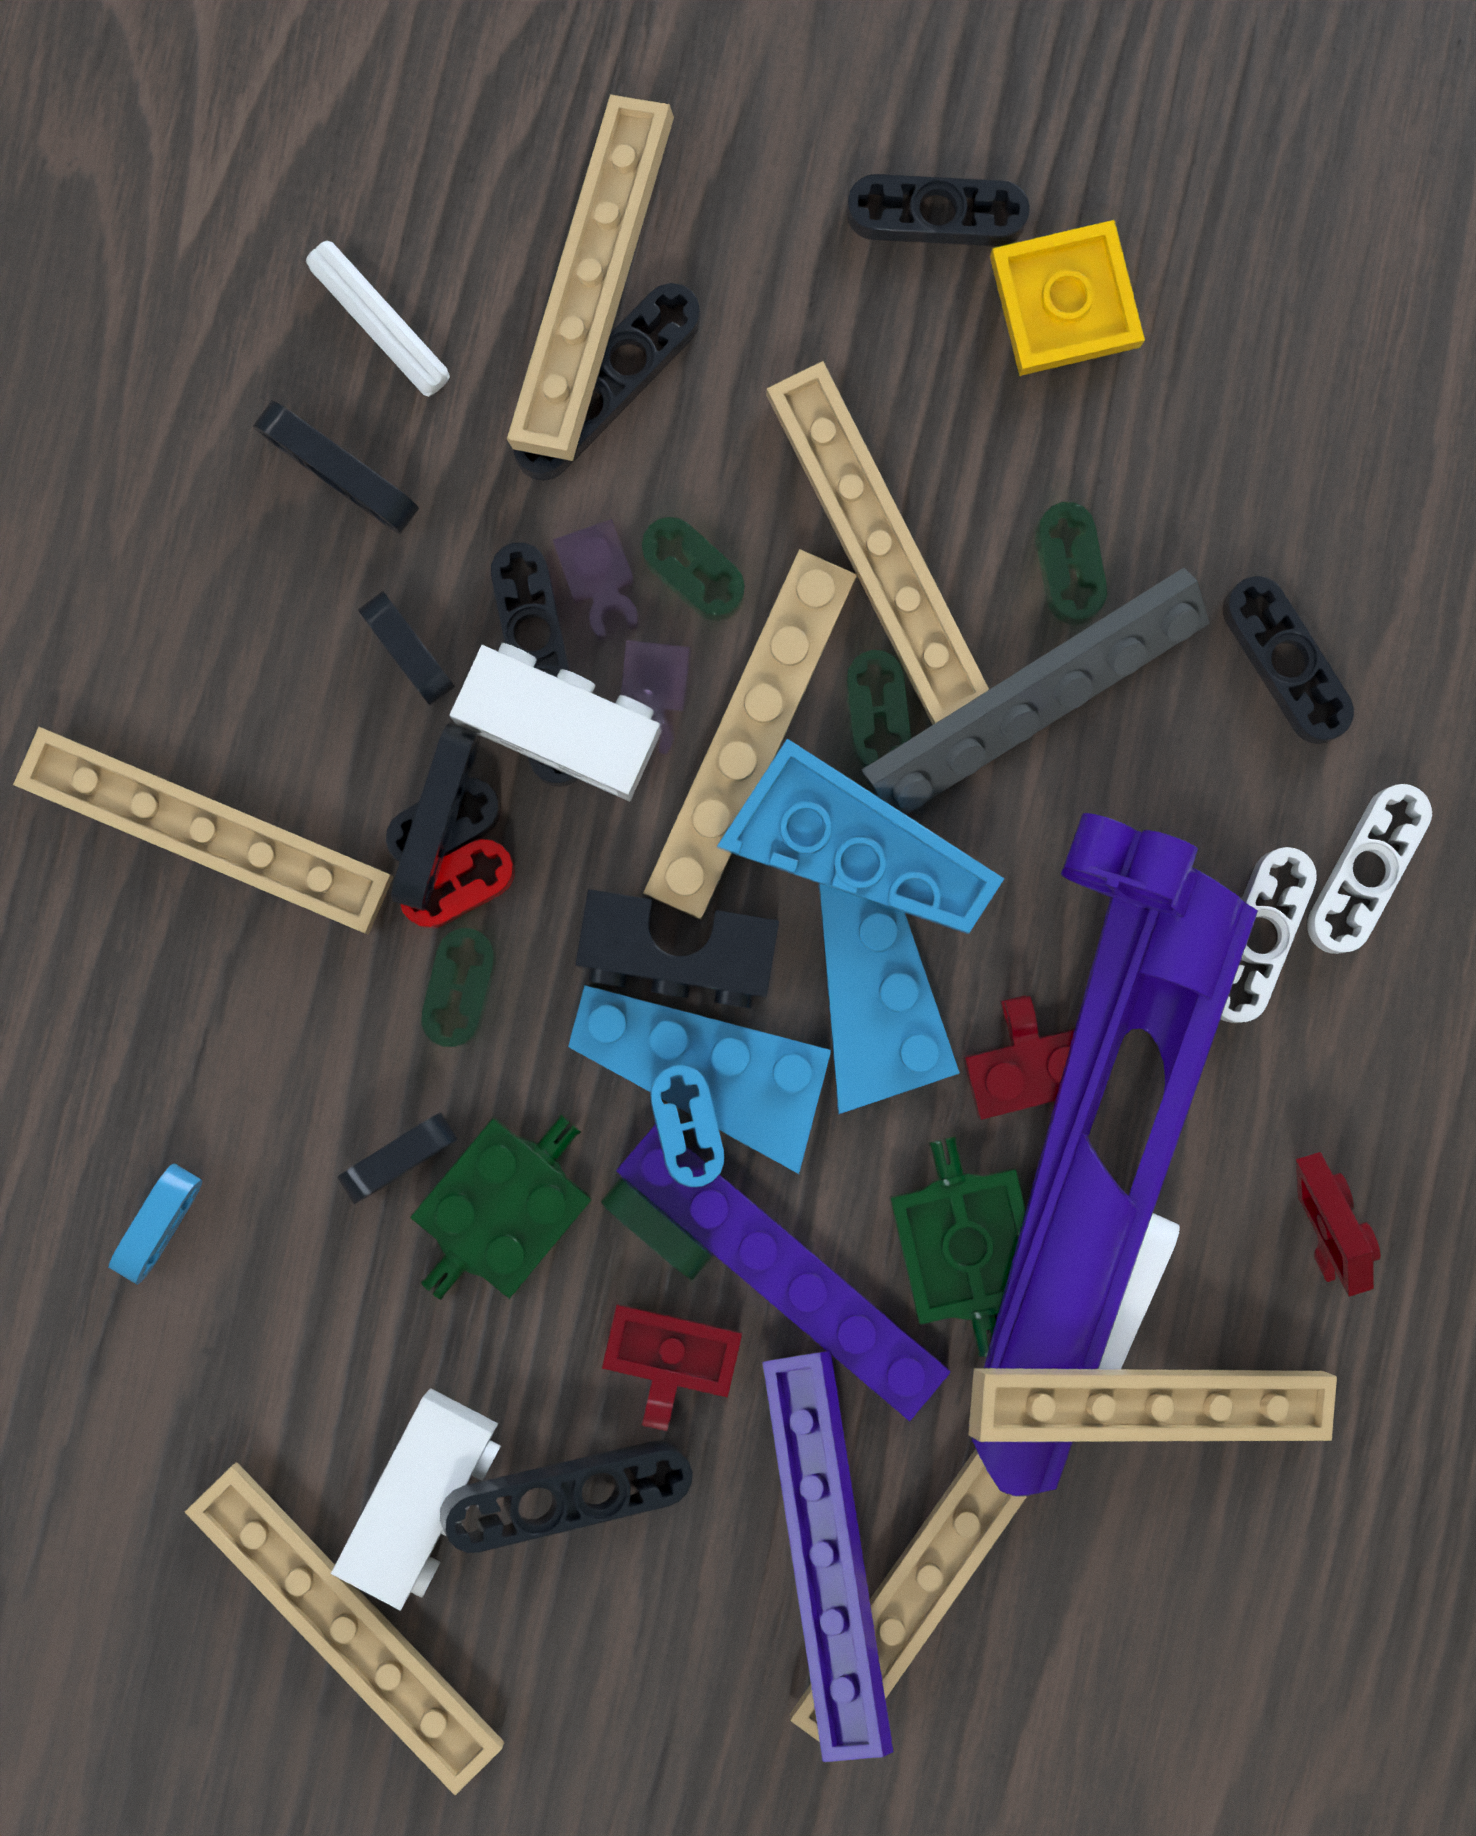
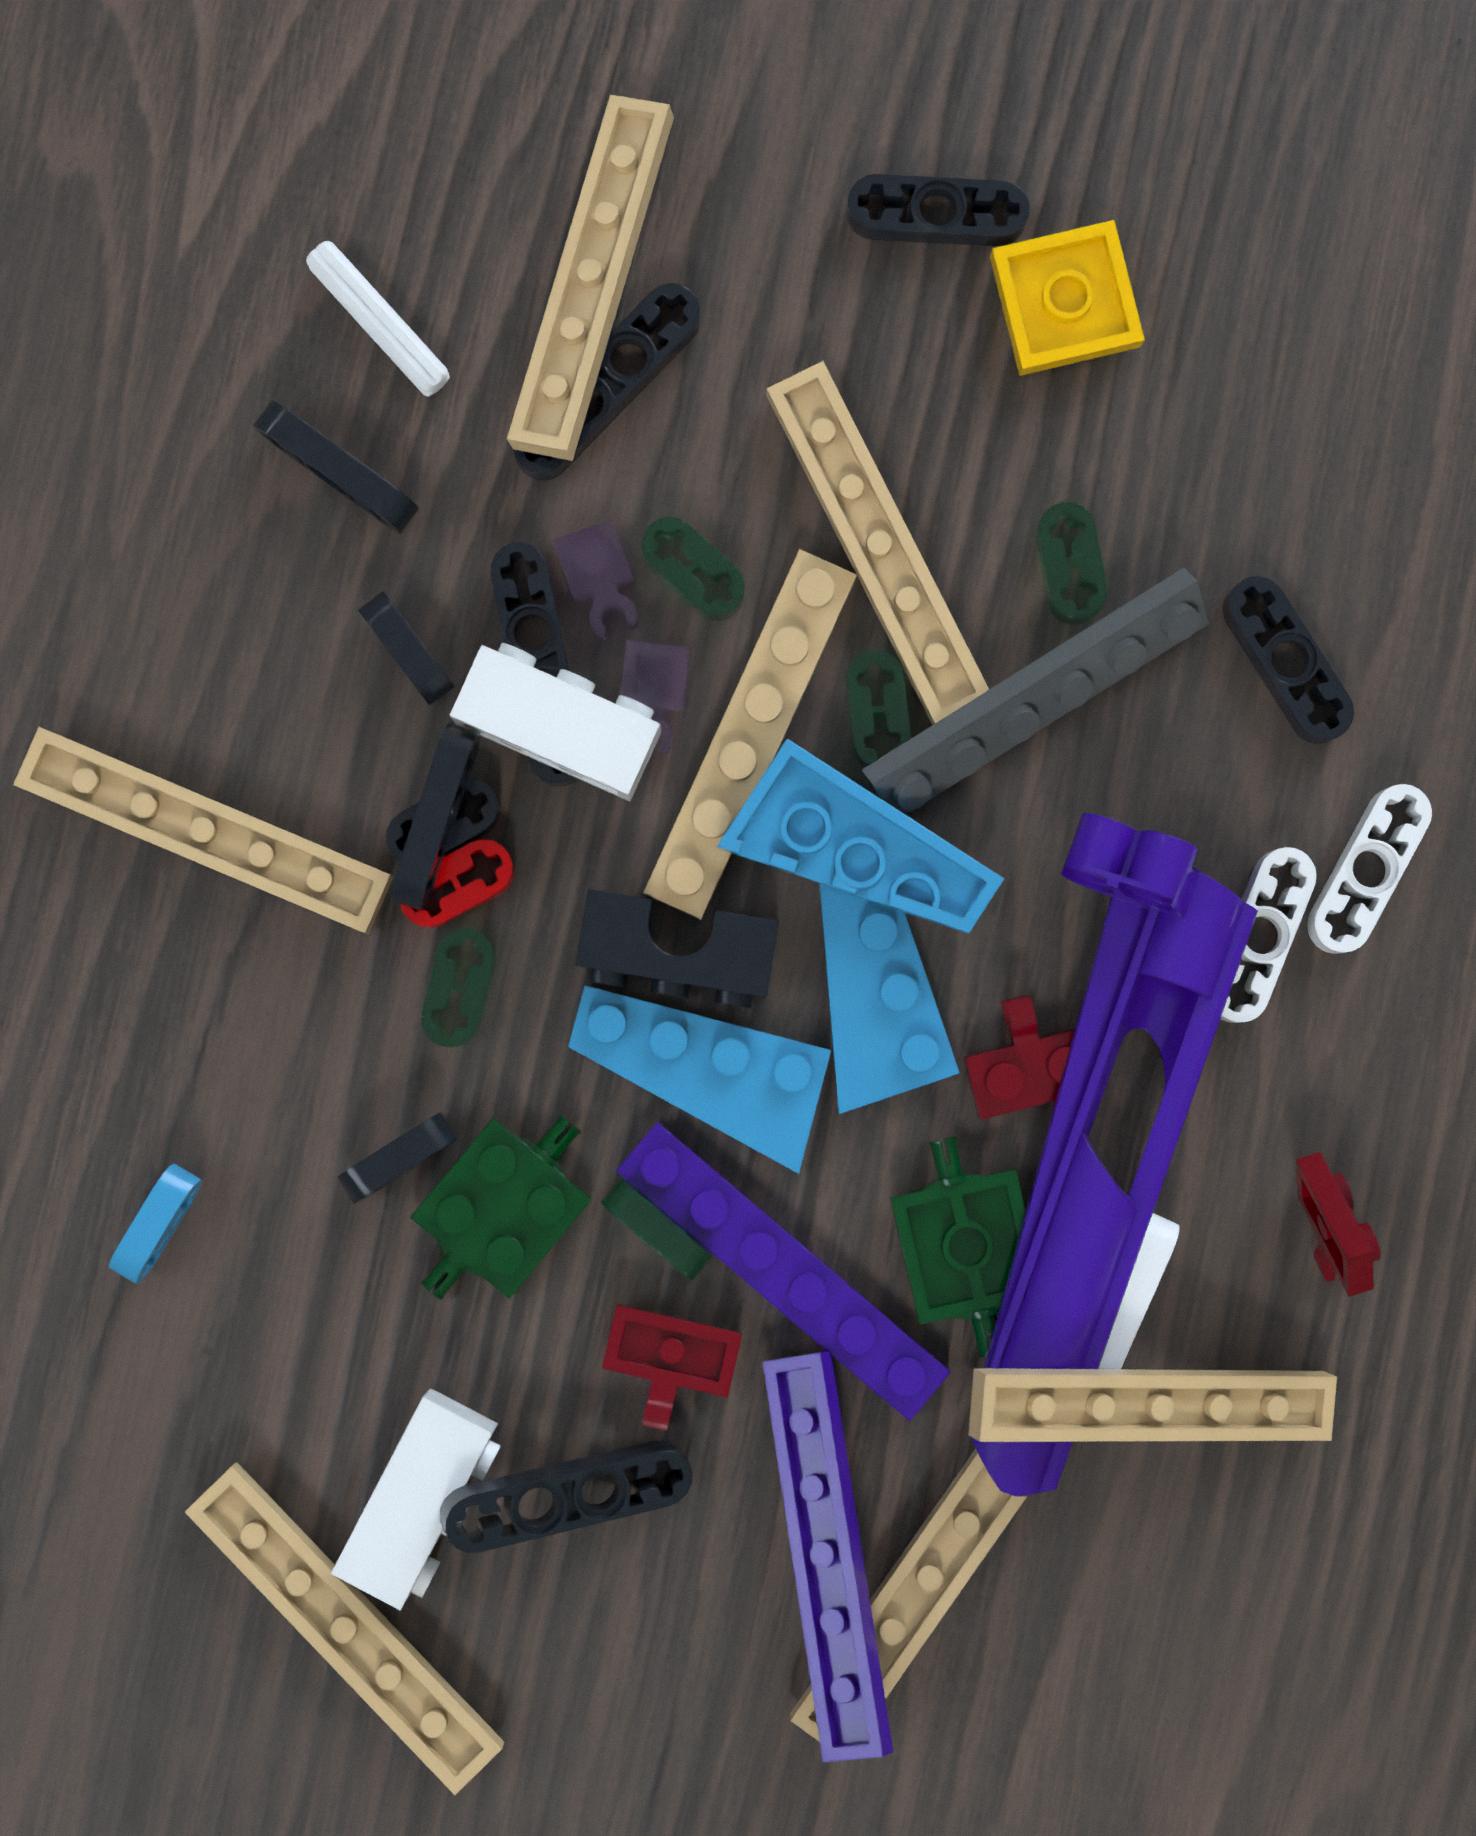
(702, 1122): dark azure beam -> none

